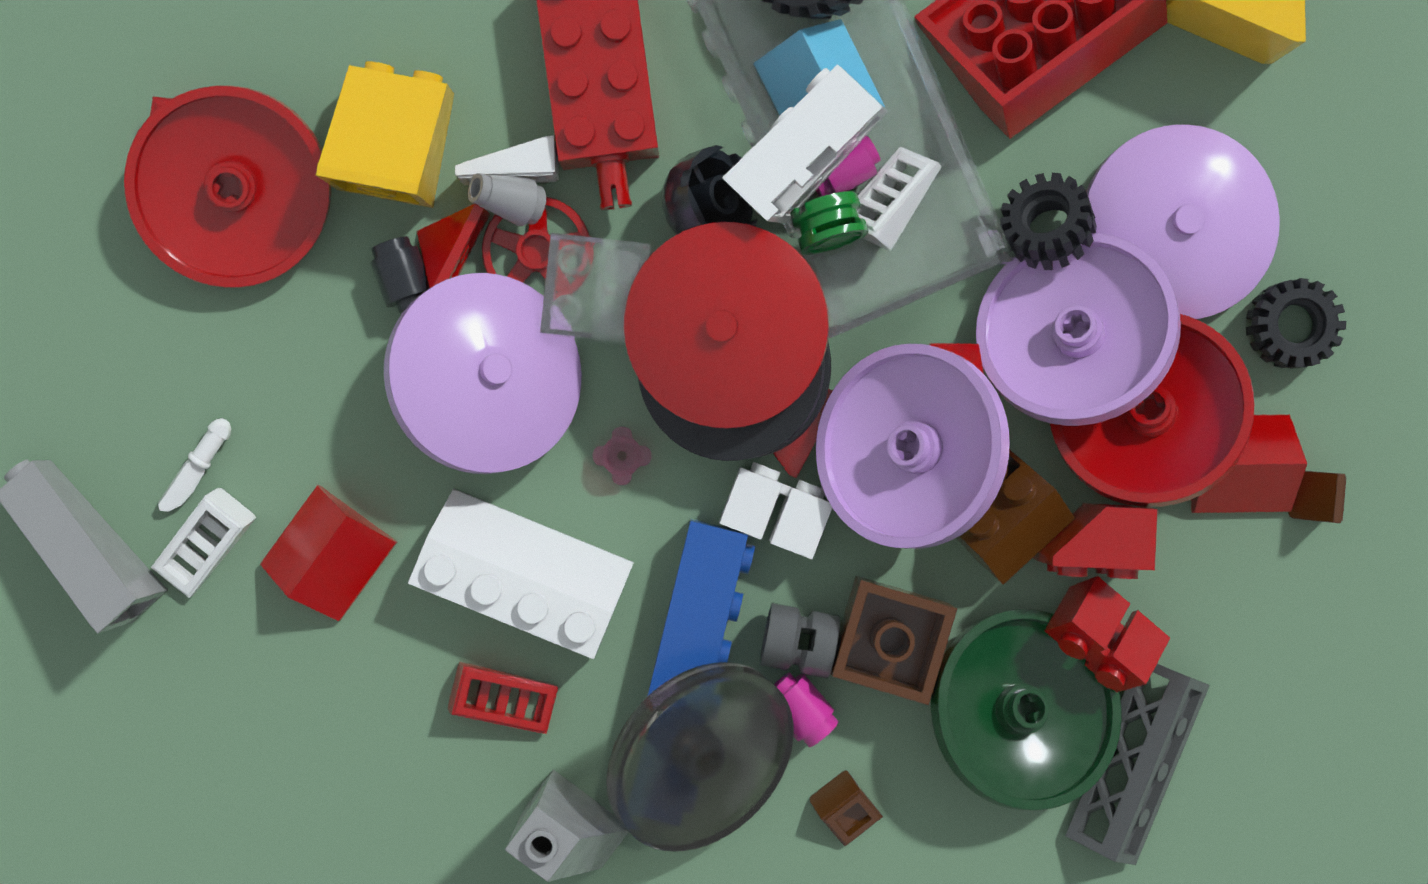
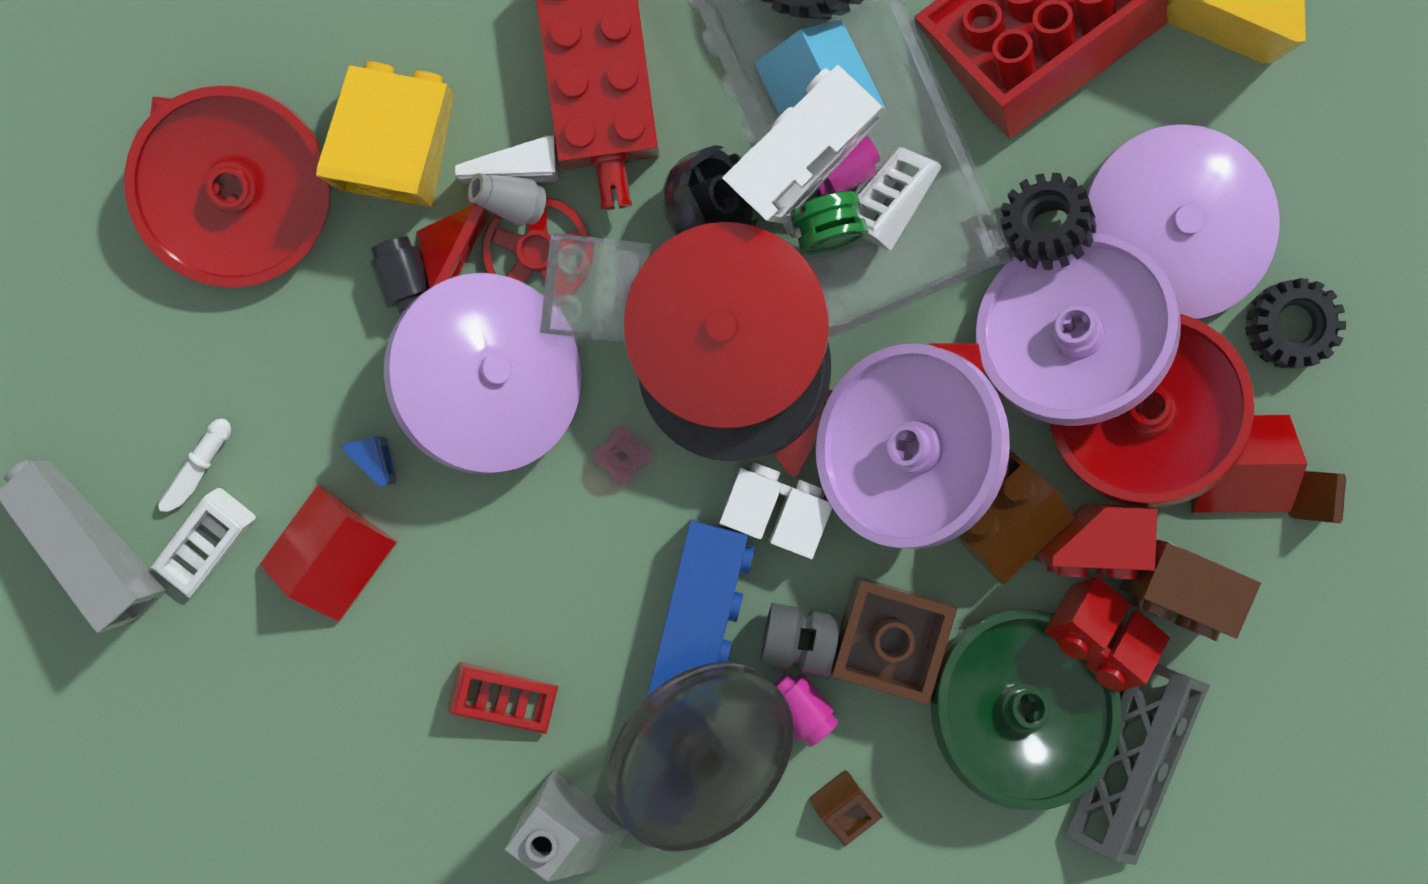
(373, 458): none -> blue slope
(521, 573): white slope -> none
(1200, 592): none -> reddish brown brick

